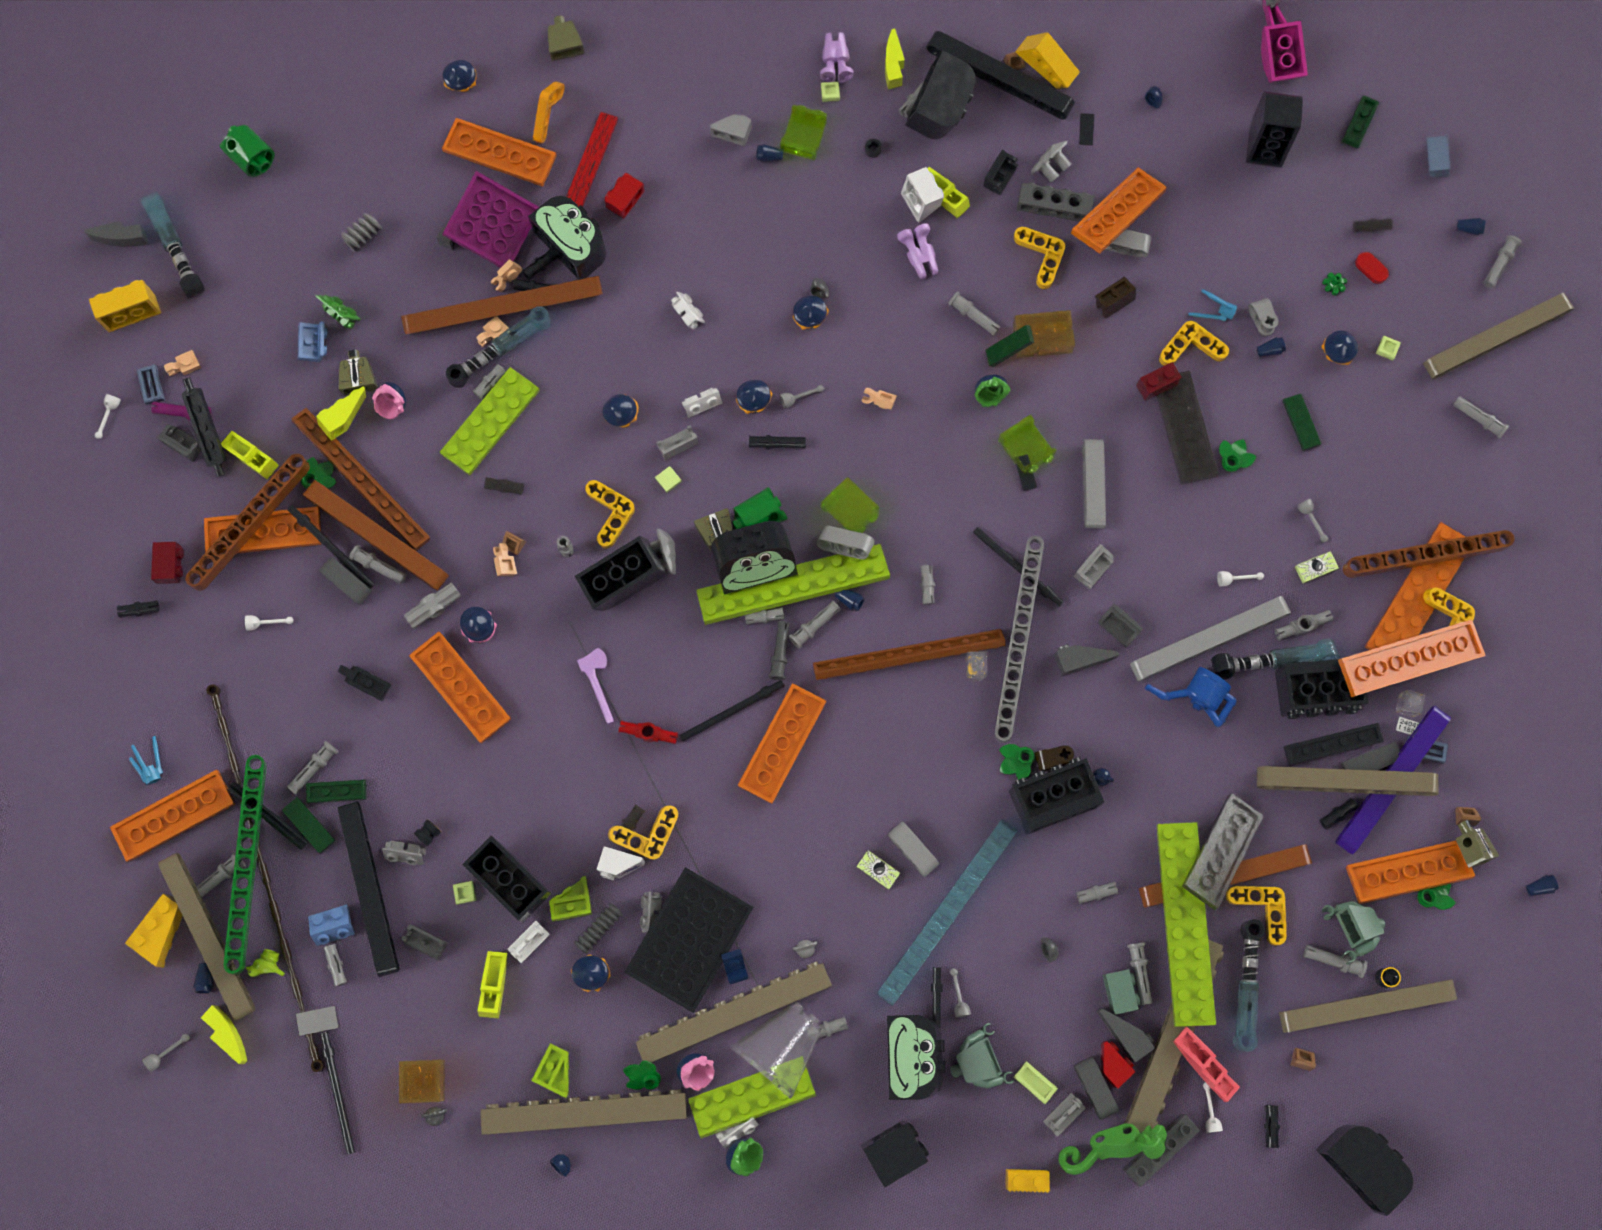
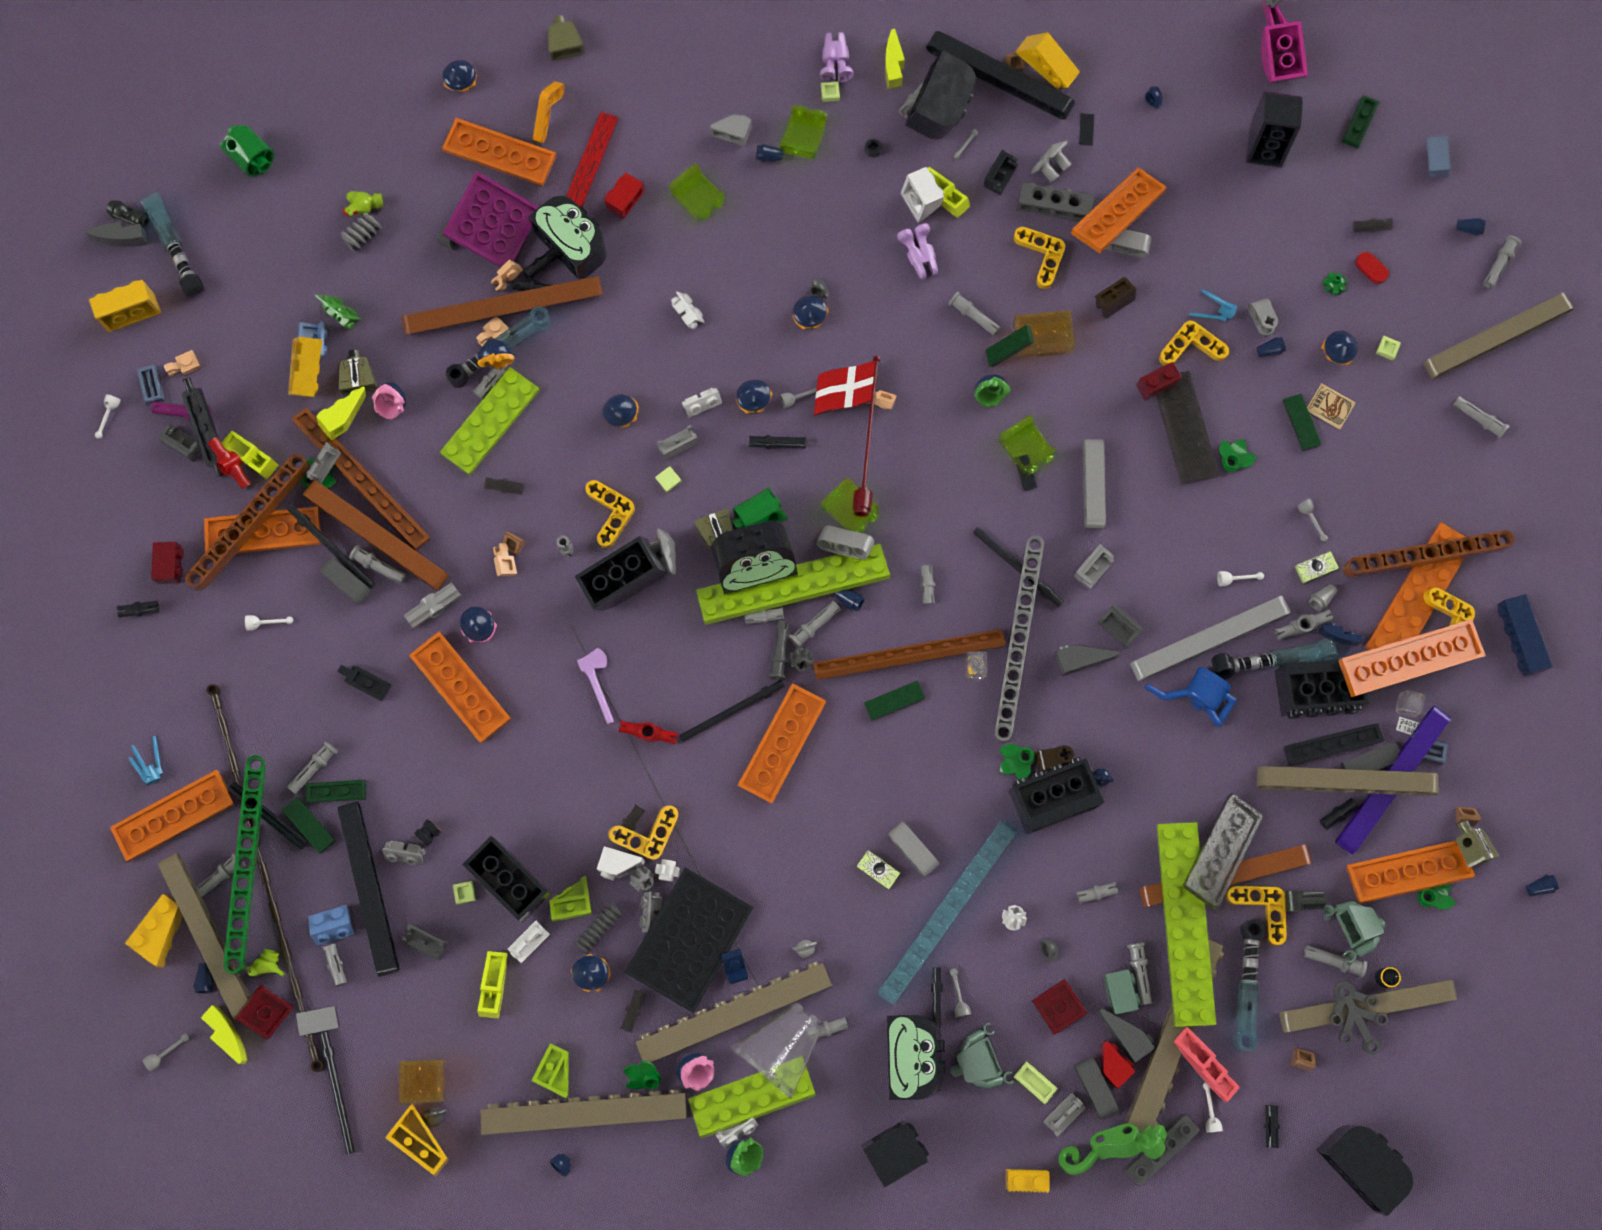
(121, 211): none -> pearl dark grey piece
(229, 463): none -> red pin
(264, 1012): none -> dark red plate
(304, 366): none -> yellow wedge
(323, 463): none -> light grey hinge
(362, 203): none -> lime animal
(417, 1141): none -> yellow wedge
(495, 354): none -> hair
(633, 1011): none -> clear smoke pin
(641, 879): none -> light grey gear
(667, 870): none -> white gear
(696, 193): none -> clear neon green panel
(801, 659): none -> dark grey gear
(844, 390): none -> flag
(894, 700): none -> dark green tile
(974, 133): none -> light grey hinge
(1014, 917): none -> white gear
(1059, 1006): none -> dark red plate
(1298, 900): none -> pearl dark grey piece
(1322, 598): none -> light grey cone
(1330, 406): none -> sticker
(1335, 633): none -> dark blue slope
(1355, 1015): none -> dark grey plant
(1524, 635): none -> dark blue brick

